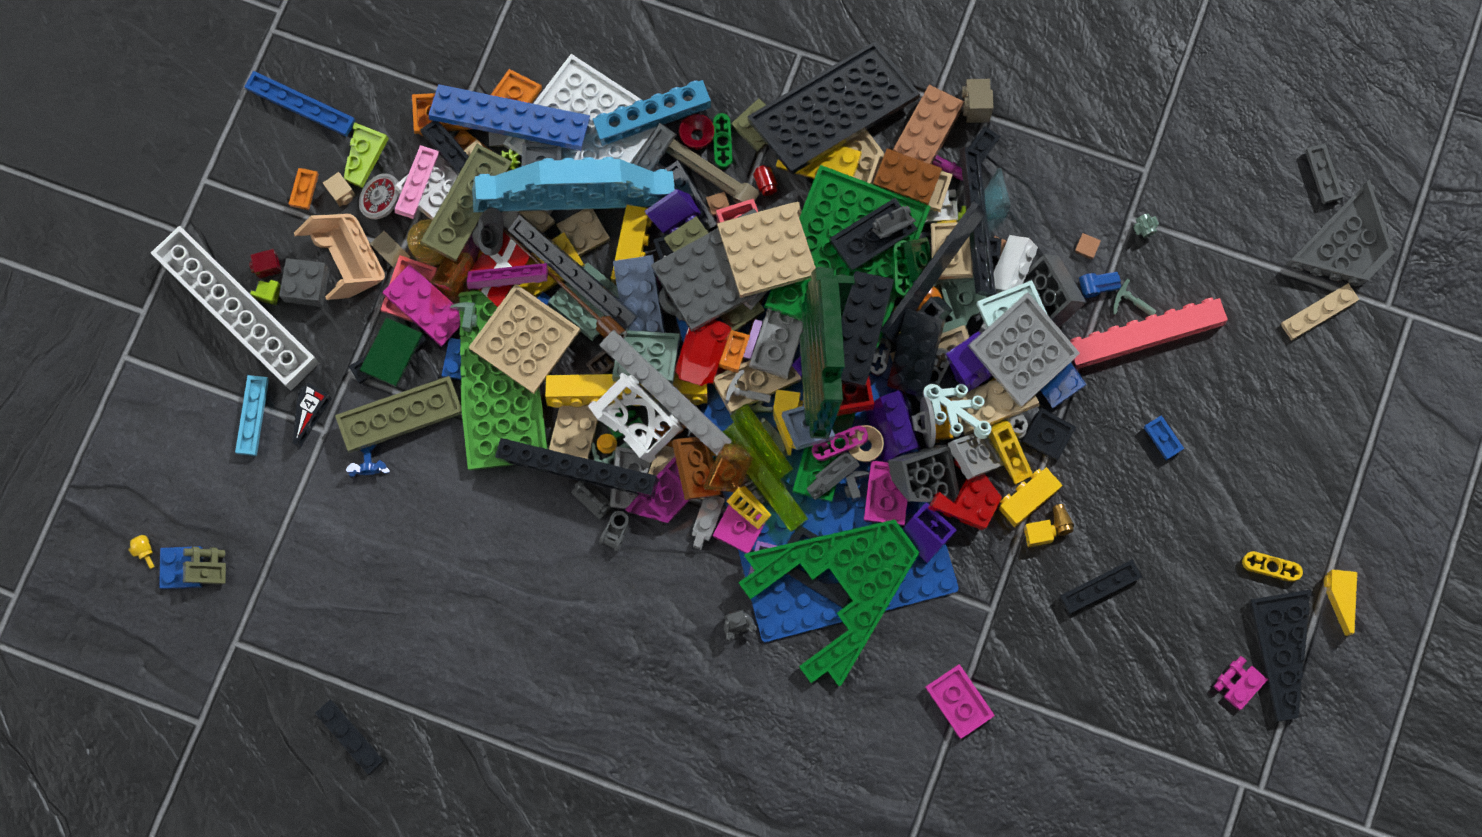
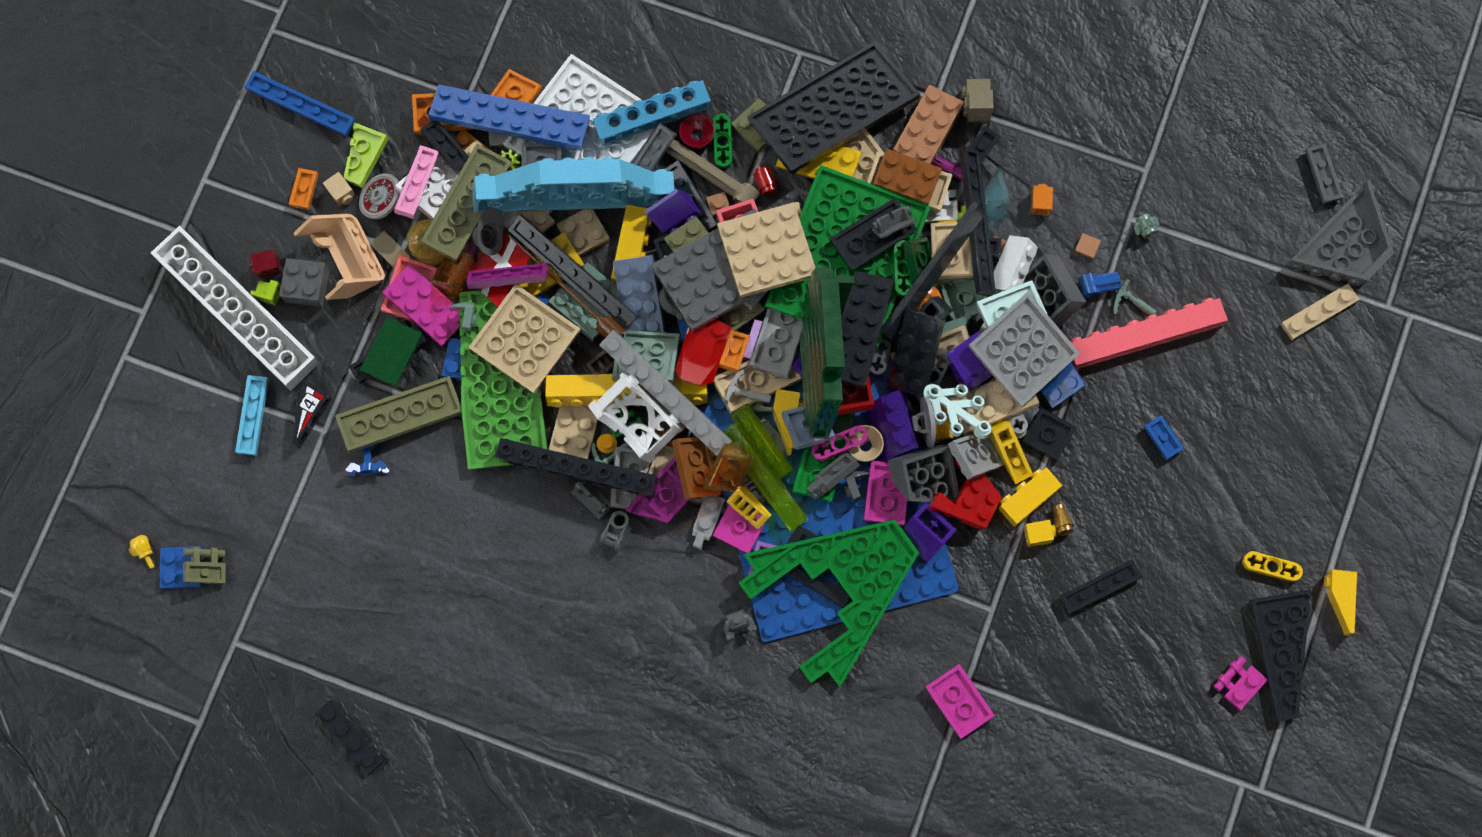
(1041, 200): none -> orange brick

